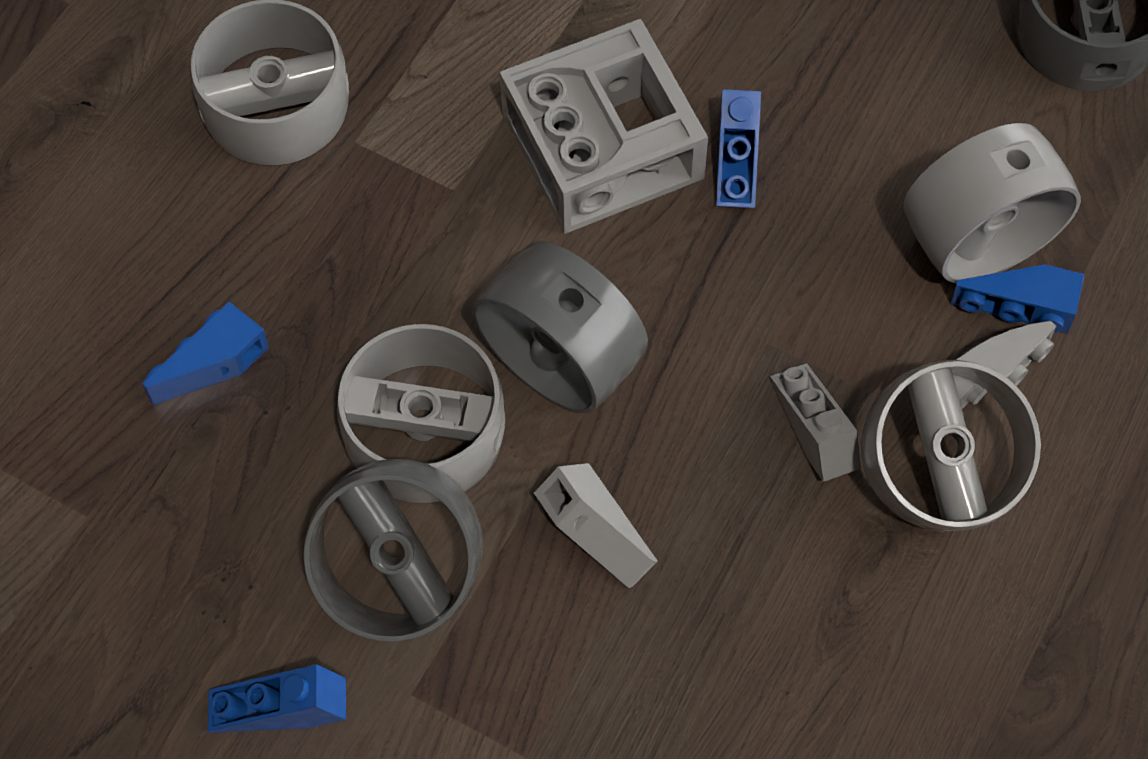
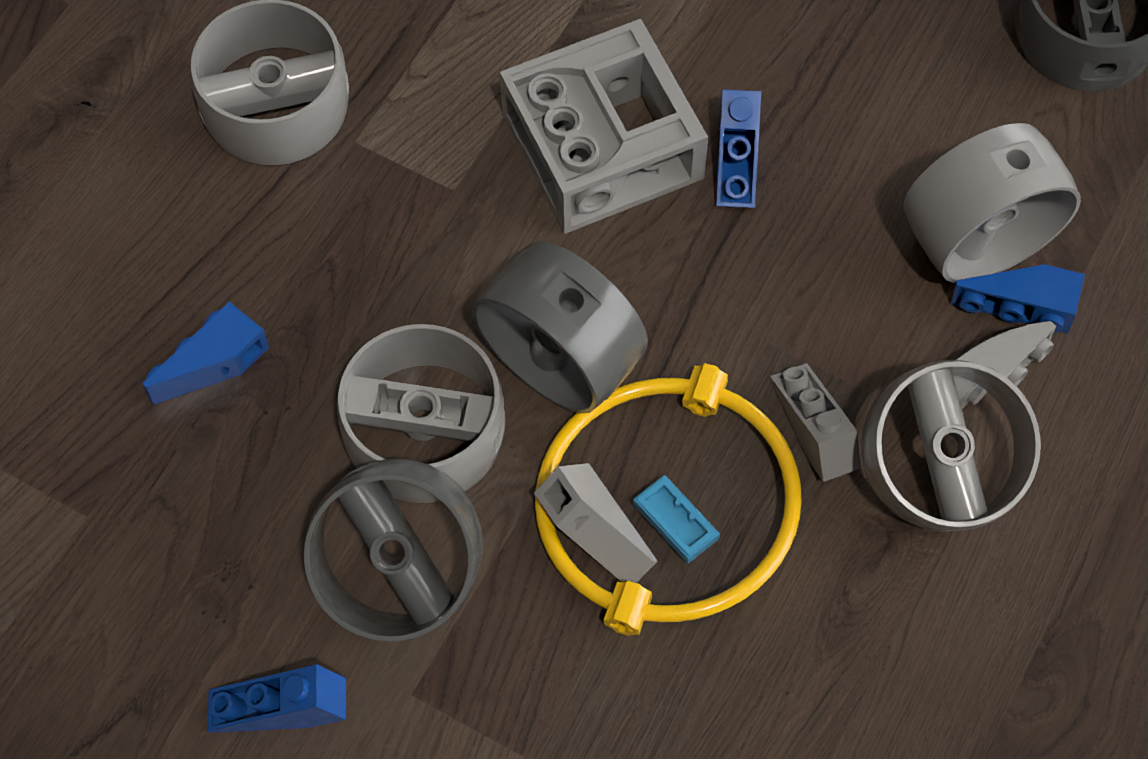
(630, 601): none -> yellow piece
(676, 519): none -> dark azure plate

